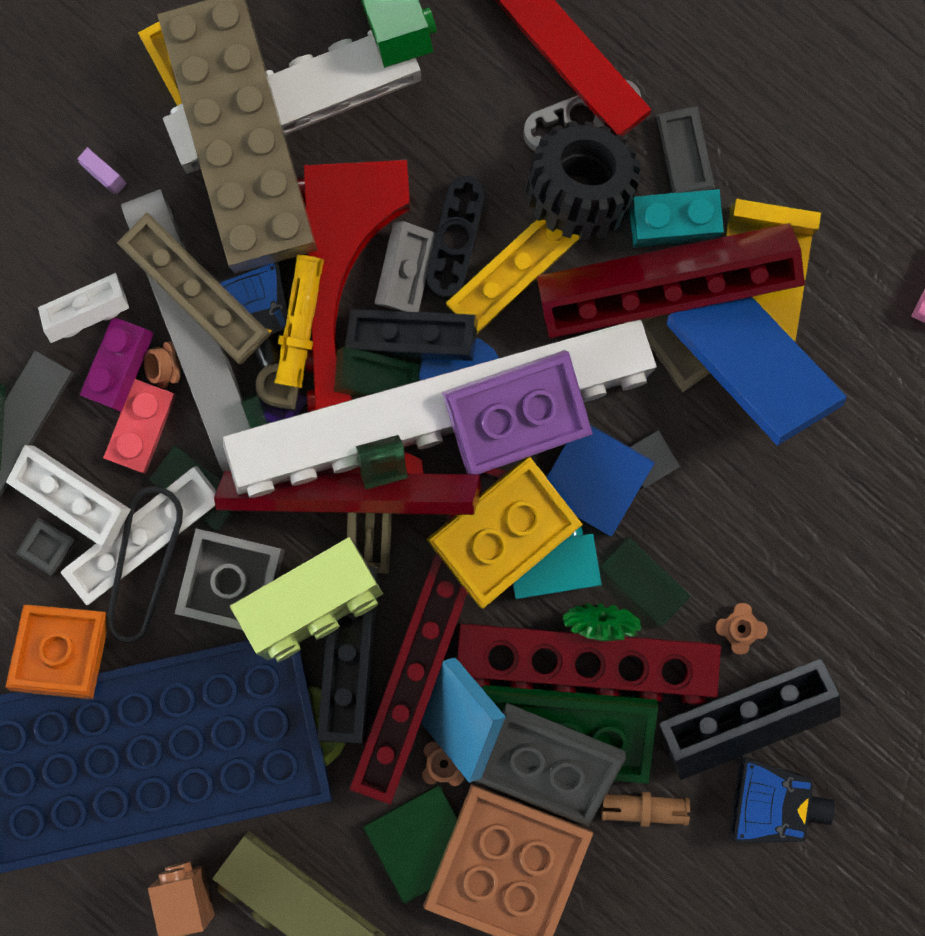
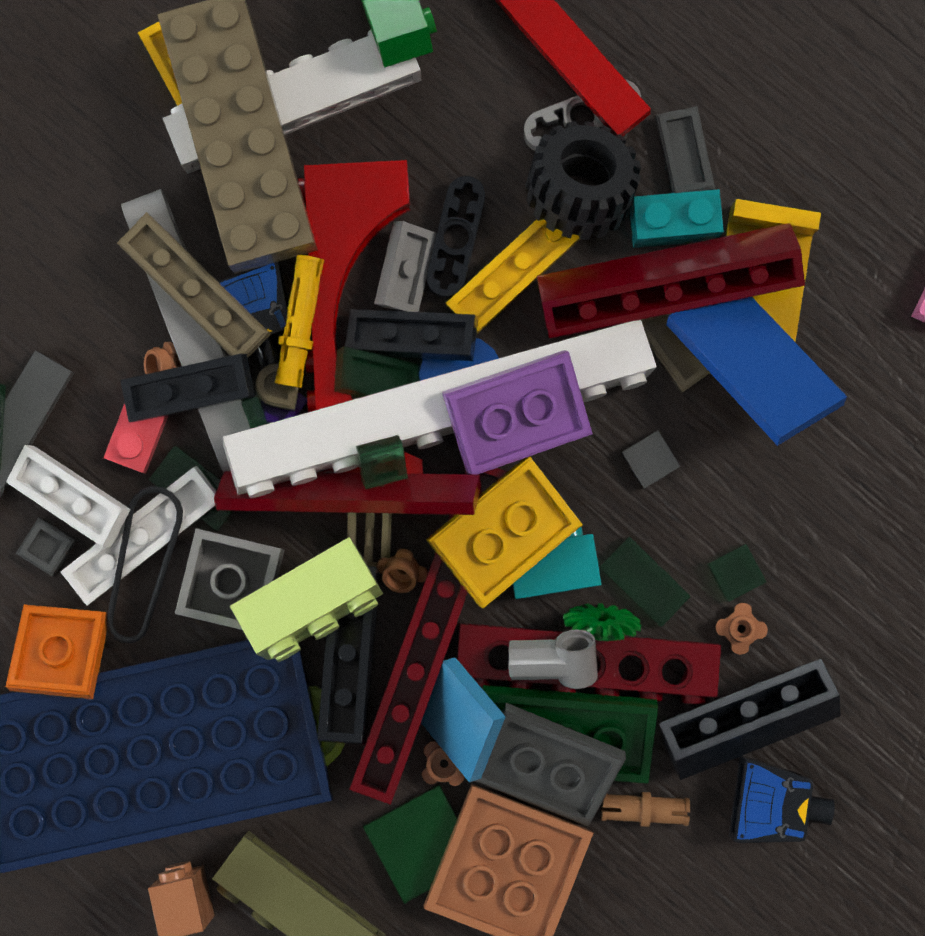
(83, 308): white plate -> none
(101, 171): lavender tile -> none
(116, 363): magenta plate -> none
(187, 388): none -> black plate
(401, 571): none -> nougat plate
(567, 658): none -> light grey piece
(599, 478): blue tile -> none
(736, 572): none -> clear green tile

